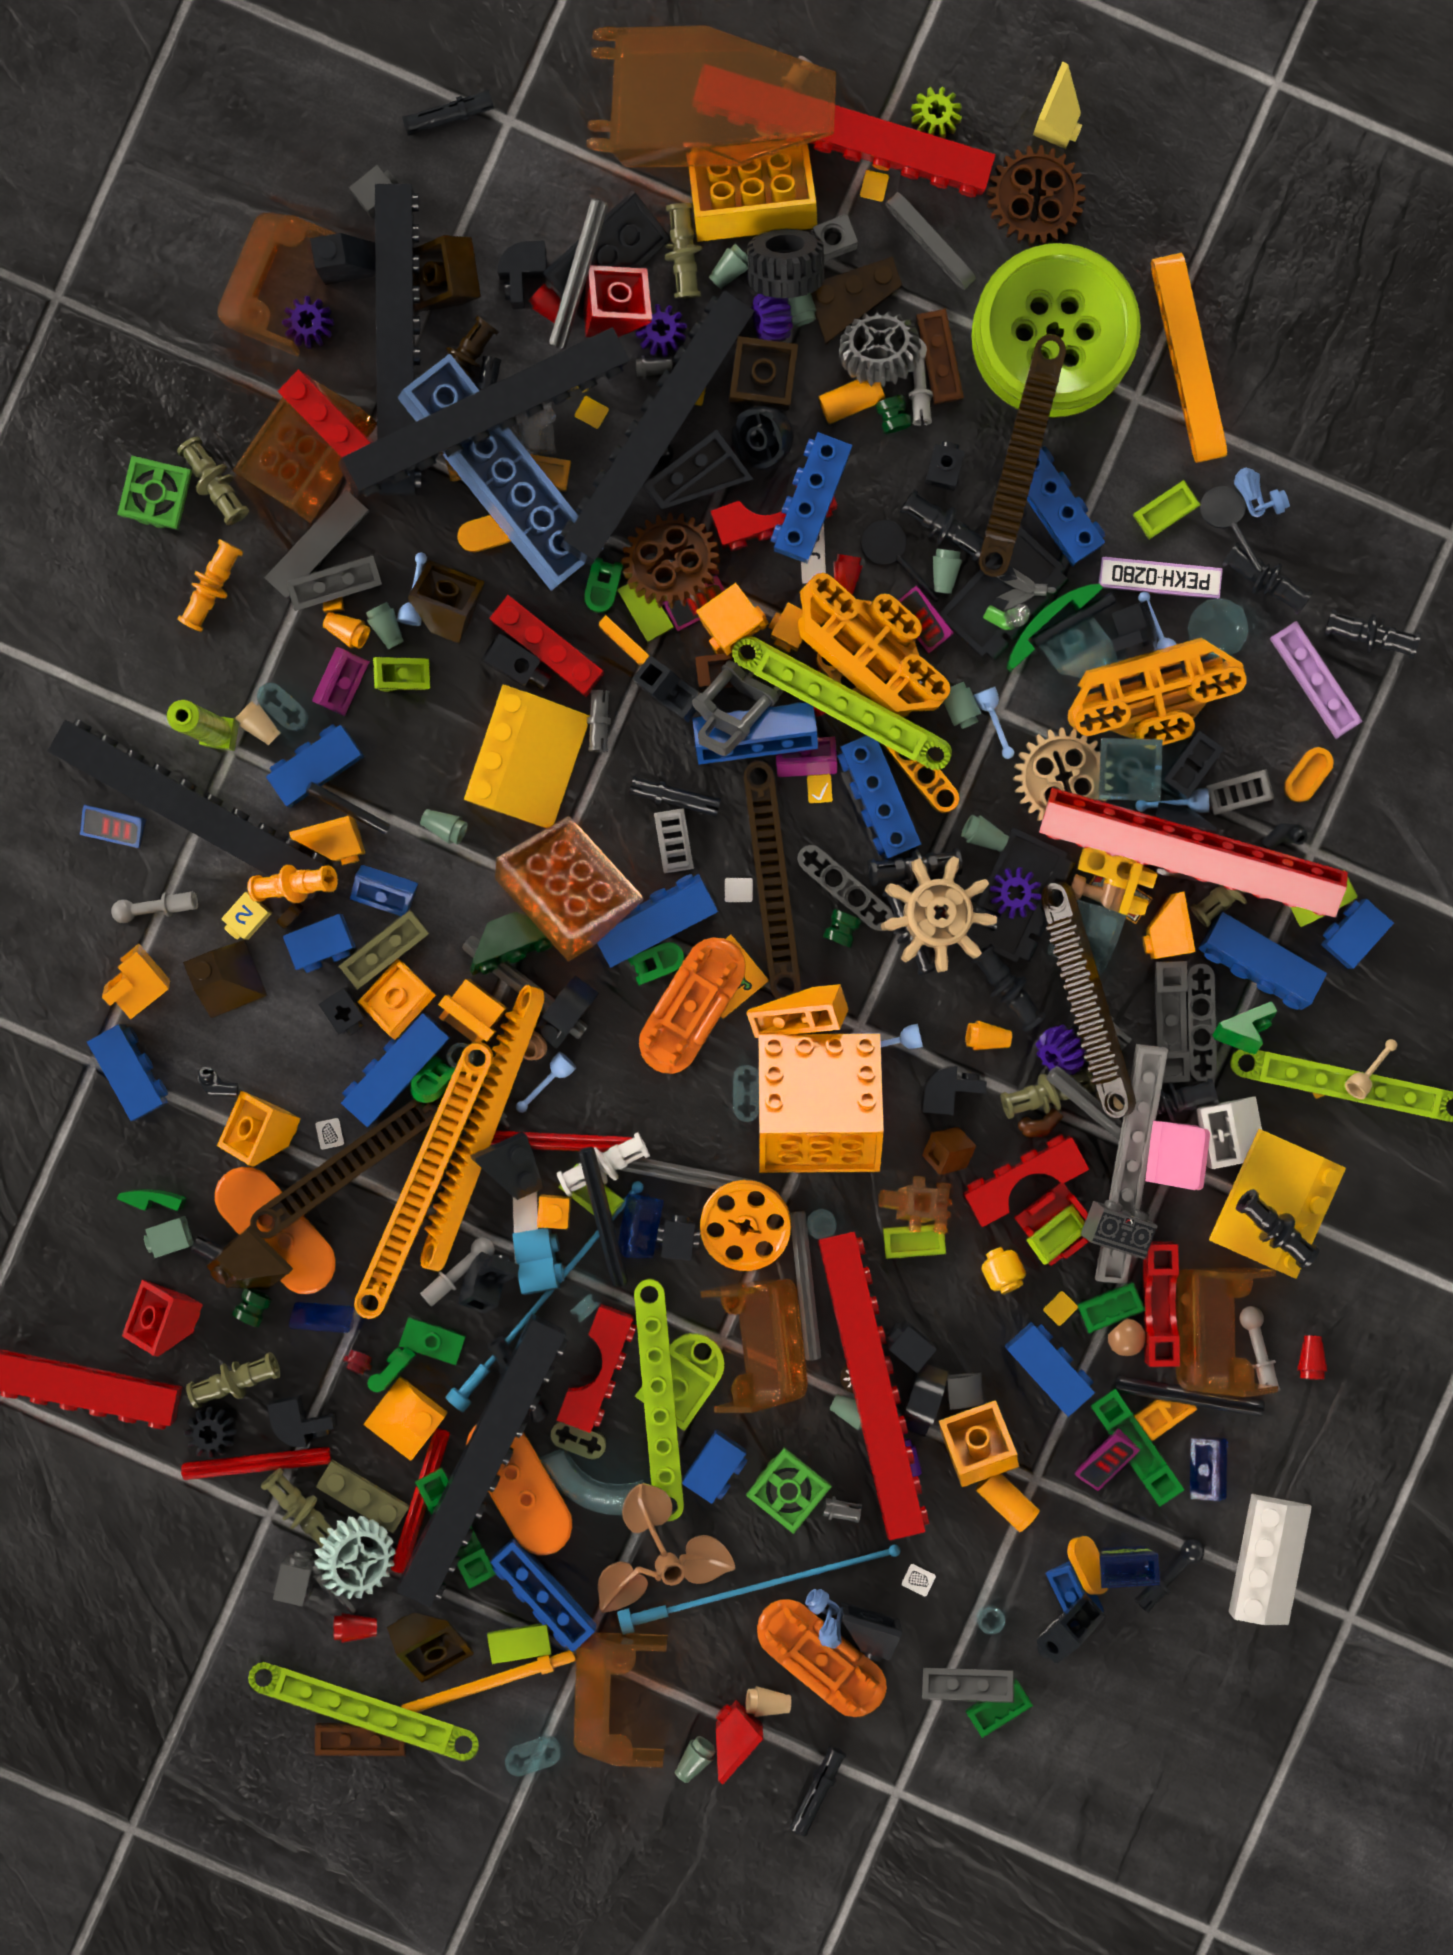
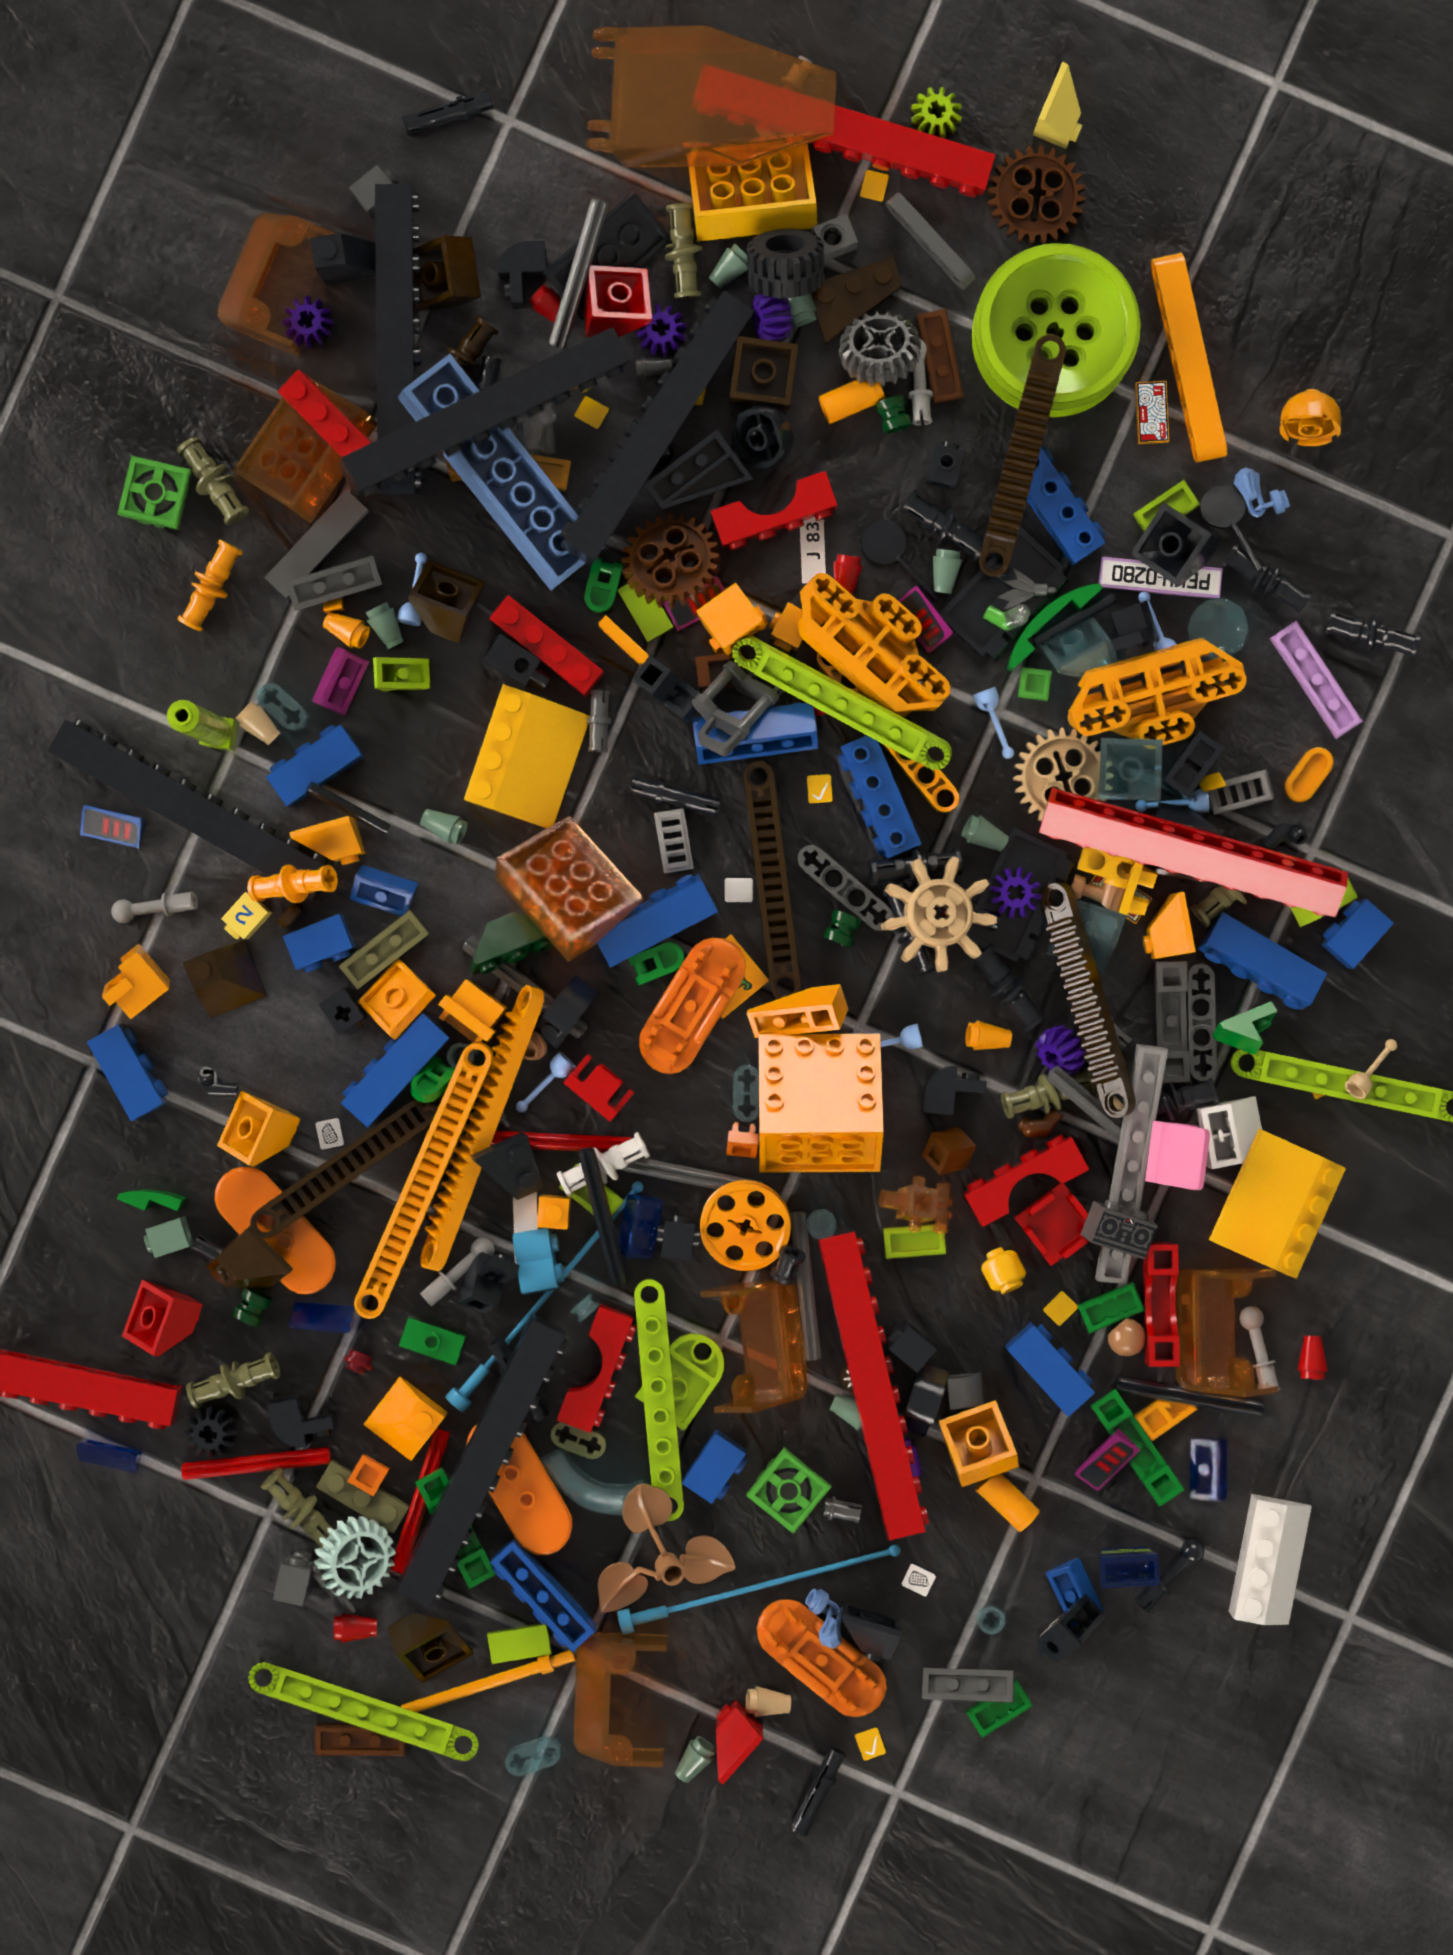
(109, 1455): none -> clear blue slope
(368, 1475): none -> orange tile
(397, 1363): green plate -> none
(481, 534): light orange tile -> none
(598, 1088): none -> red panel
(742, 1143): none -> orange tile
(787, 1265): none -> black bush
(809, 762): magenta slope -> none
(812, 497): blue brick -> none
(870, 1744): none -> yellow sticker
(962, 706): sand green brick -> none
(1034, 684): none -> bright green tile
(1057, 1234): lime tile -> none
(1086, 1563): light orange tile -> none
(1152, 412): none -> tile
(1175, 545): none -> black slope
(1212, 782): none -> yellow sticker
(1277, 1229): black piece -> none
(1311, 418): none -> light orange cylinder

